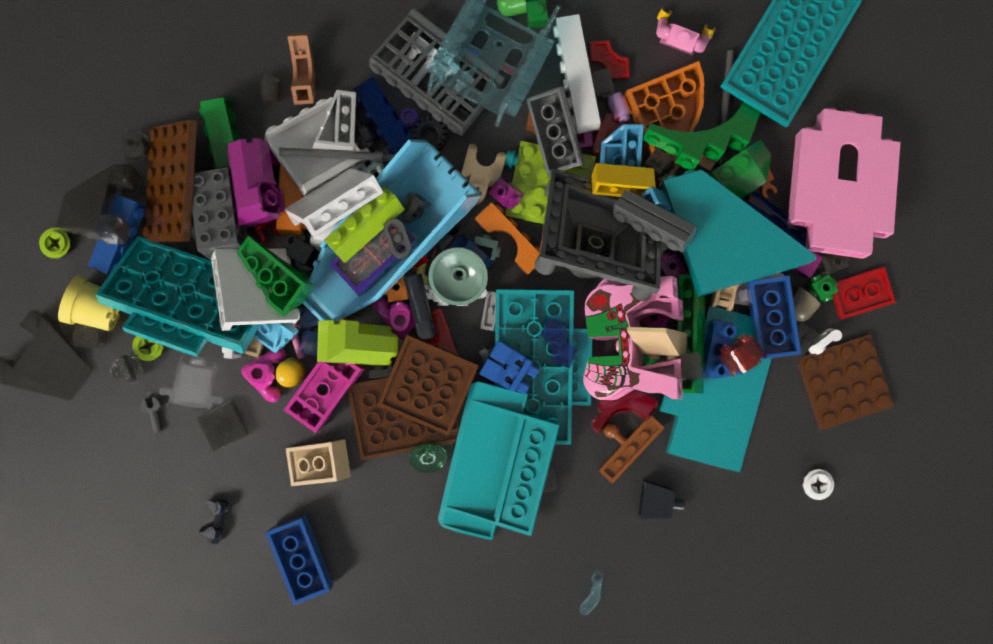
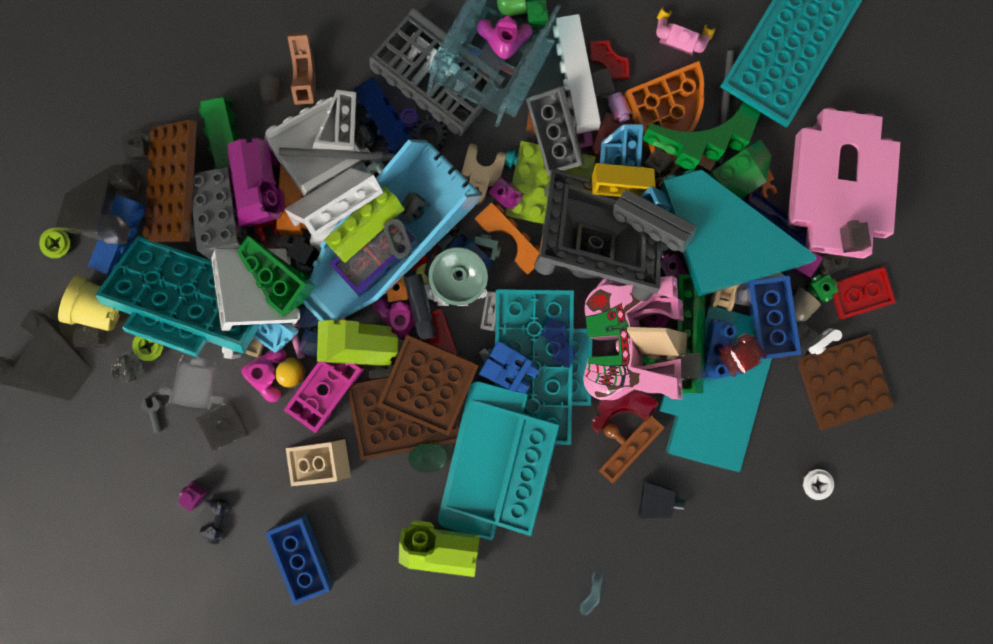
(191, 496): none -> magenta brick
(438, 550): none -> lime brick
(505, 37): none -> dark pink head
(855, 236): none -> clear smoke brick

